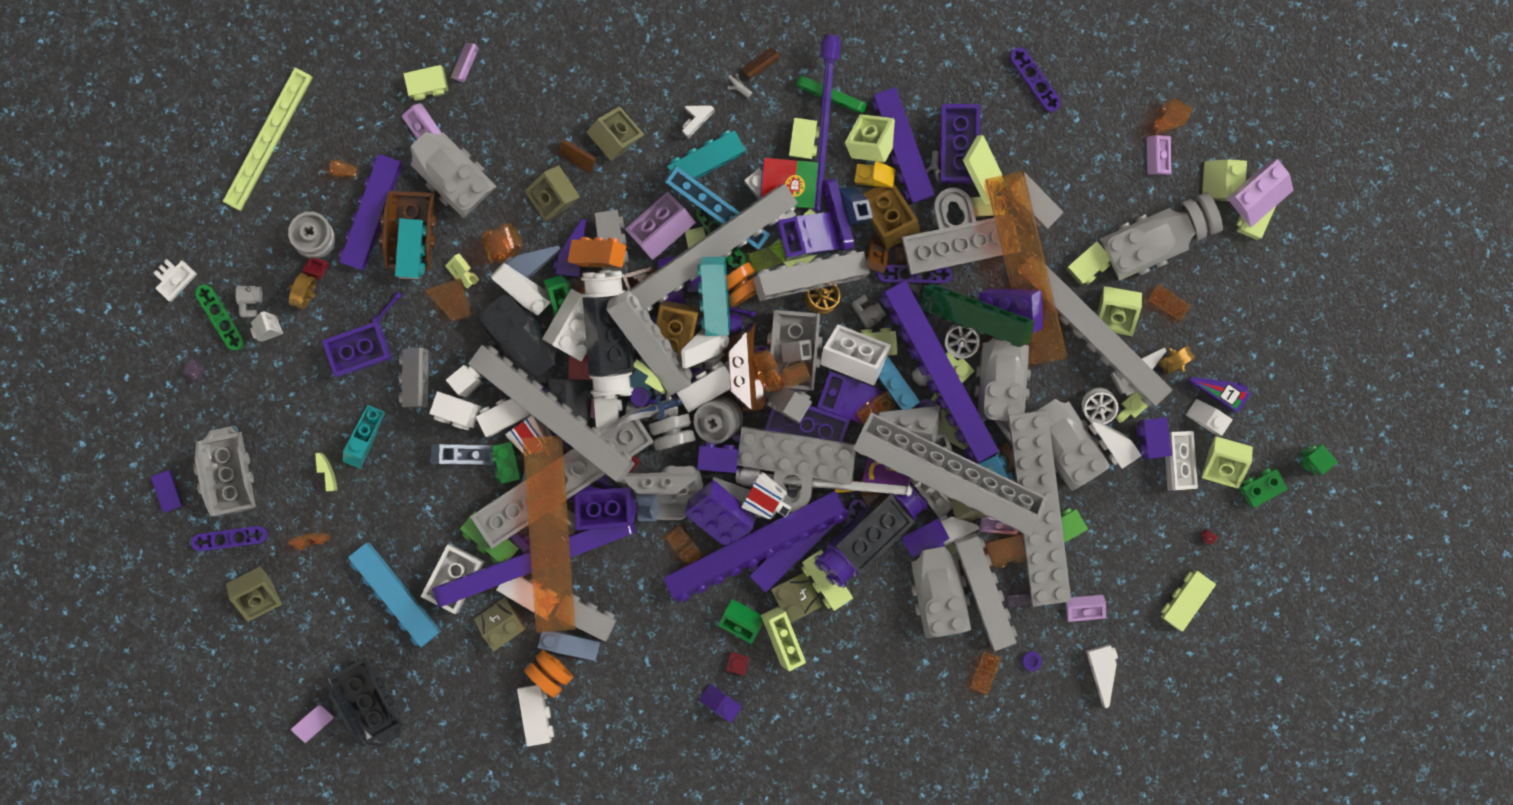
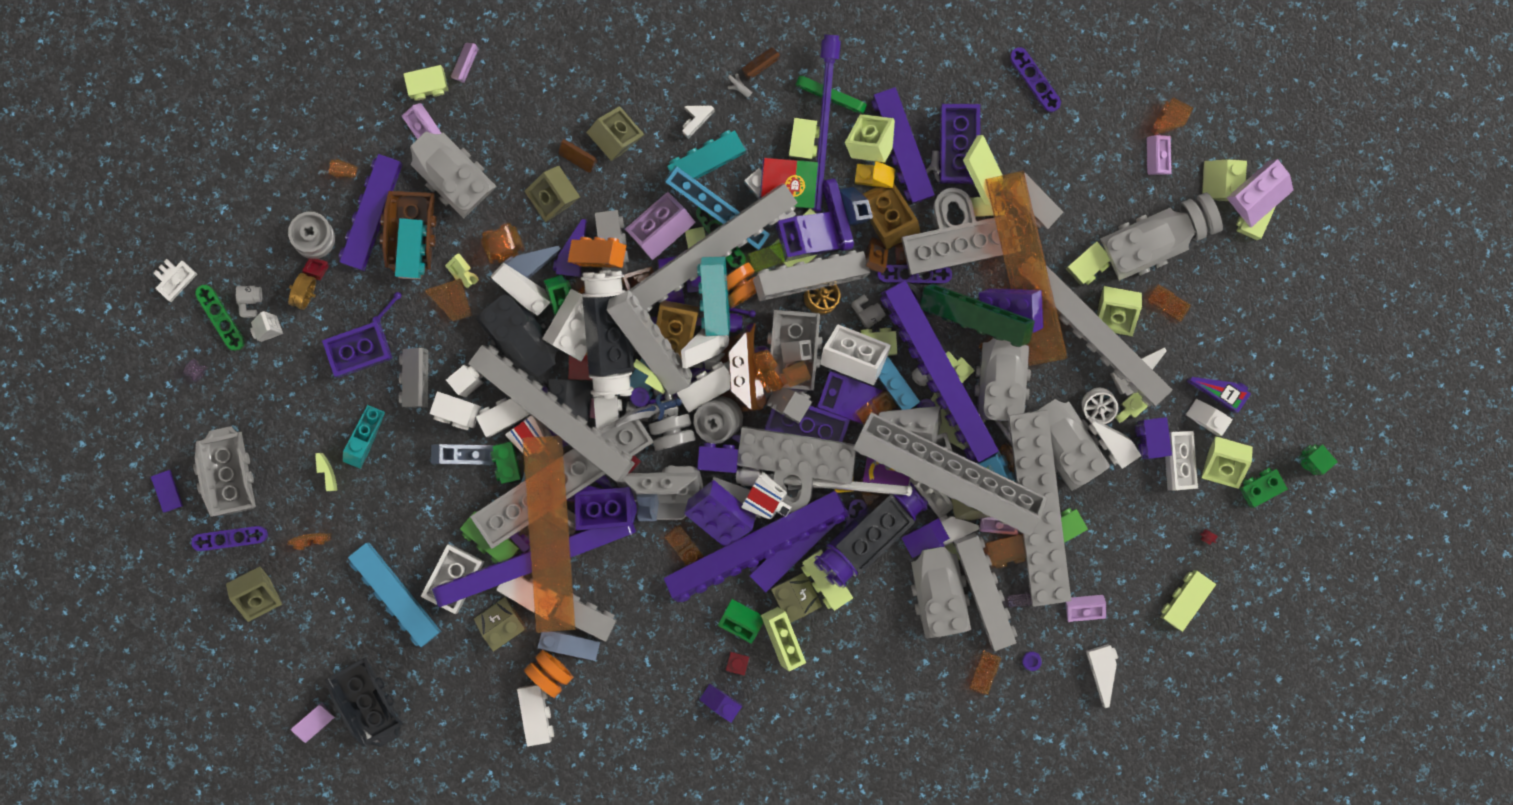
(267, 139): yellowish green tile -> none
(962, 340): white wheel -> none
(1176, 360): pearl gold wheel -> none

